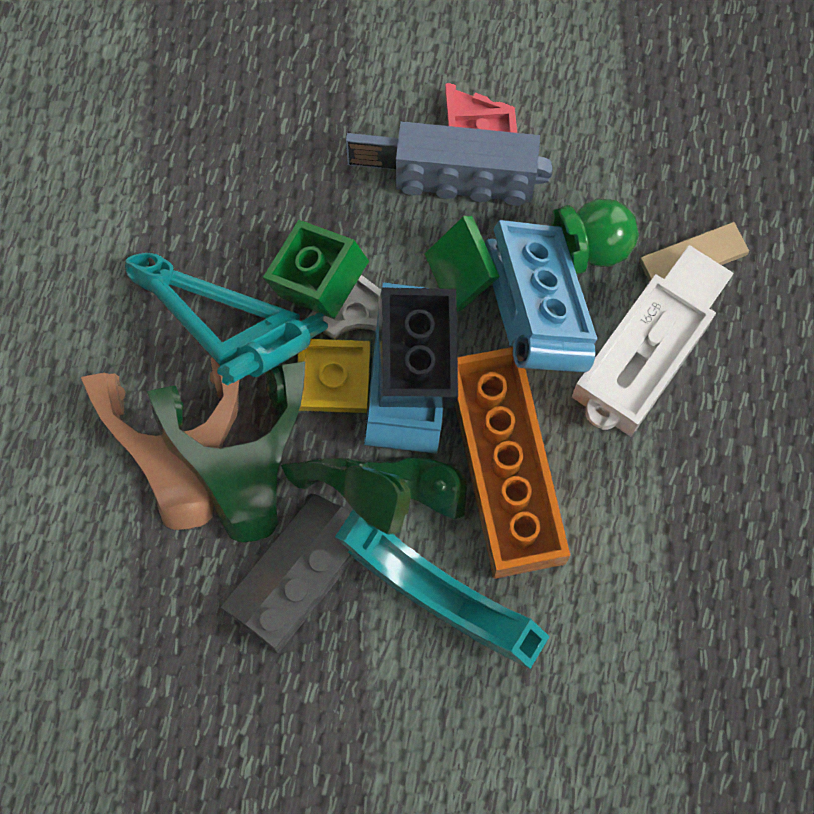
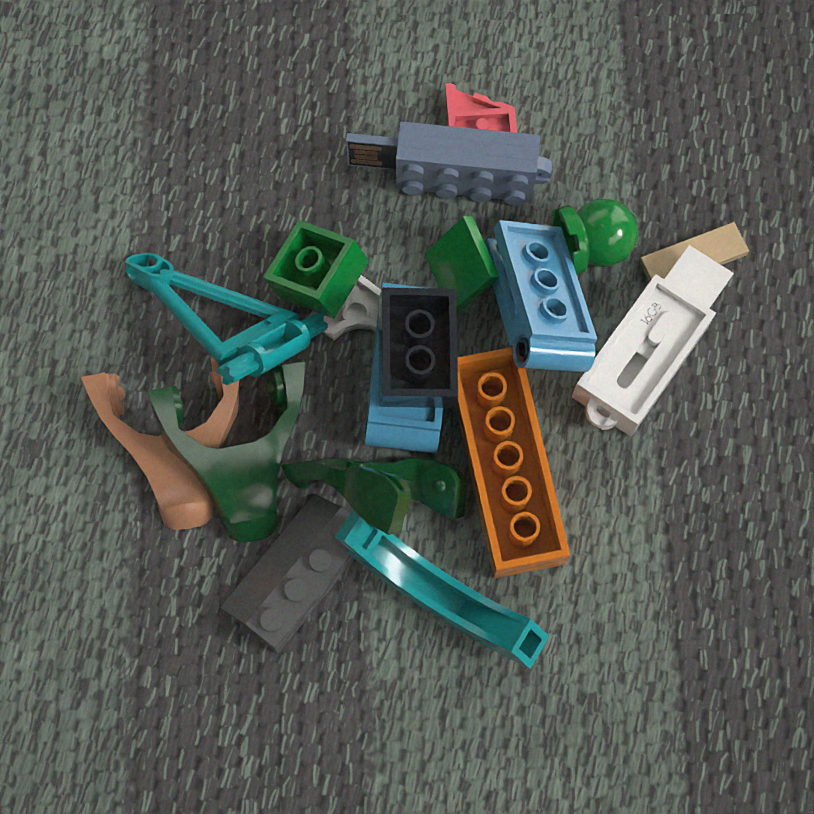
(336, 376): yellow plate -> none

